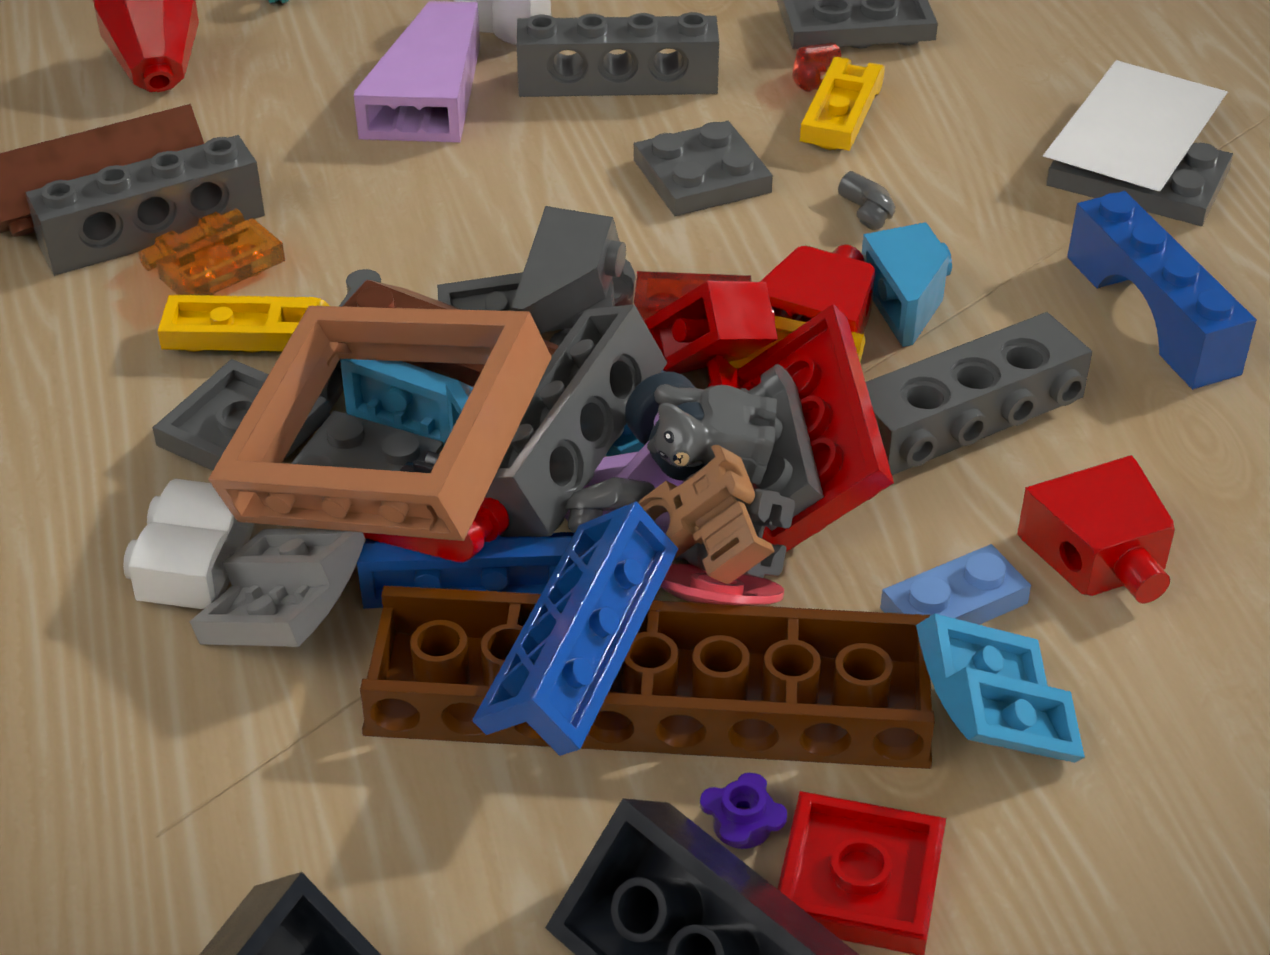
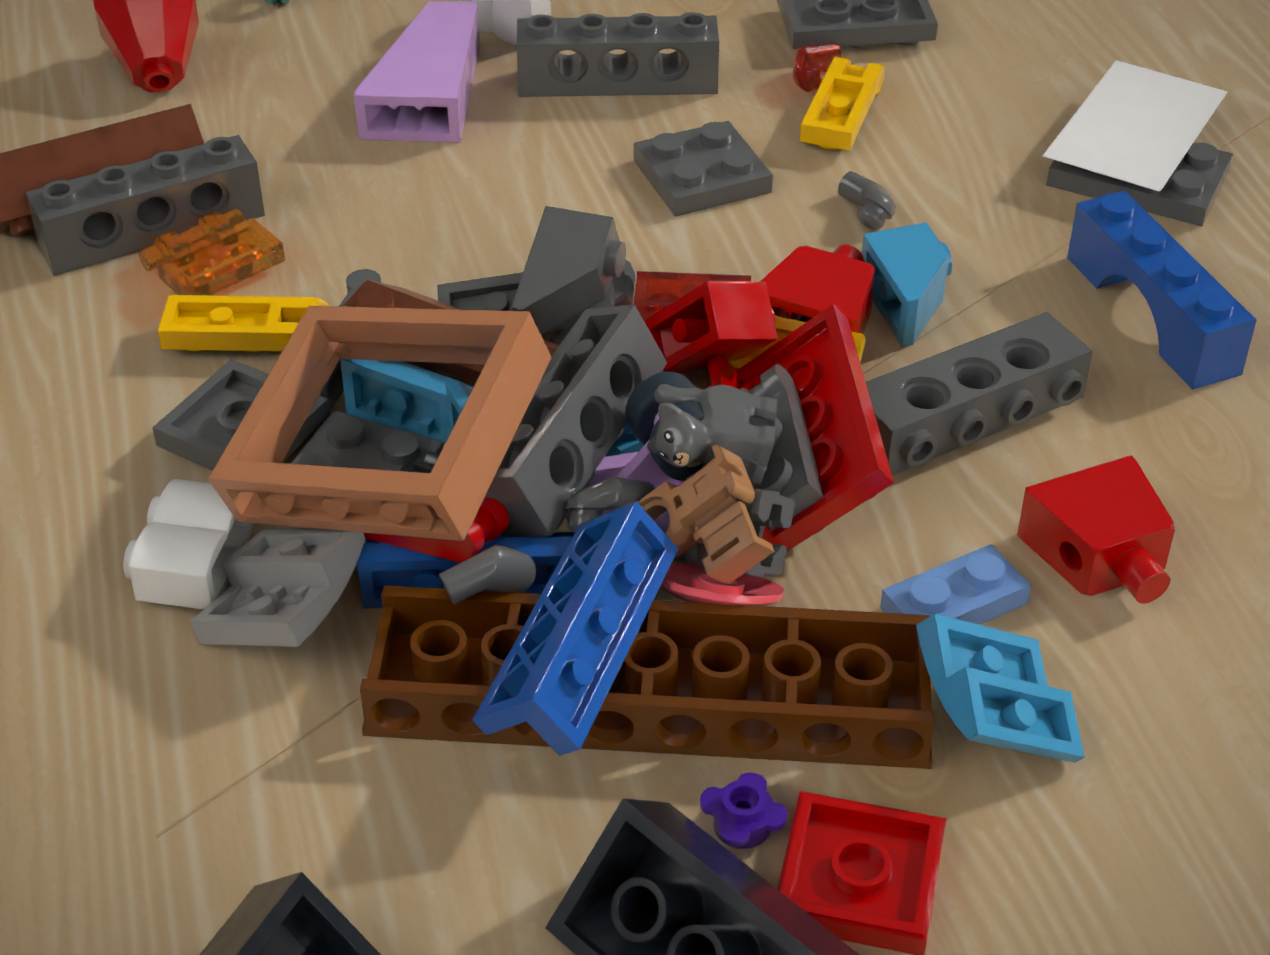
(494, 569): none -> dark grey arm

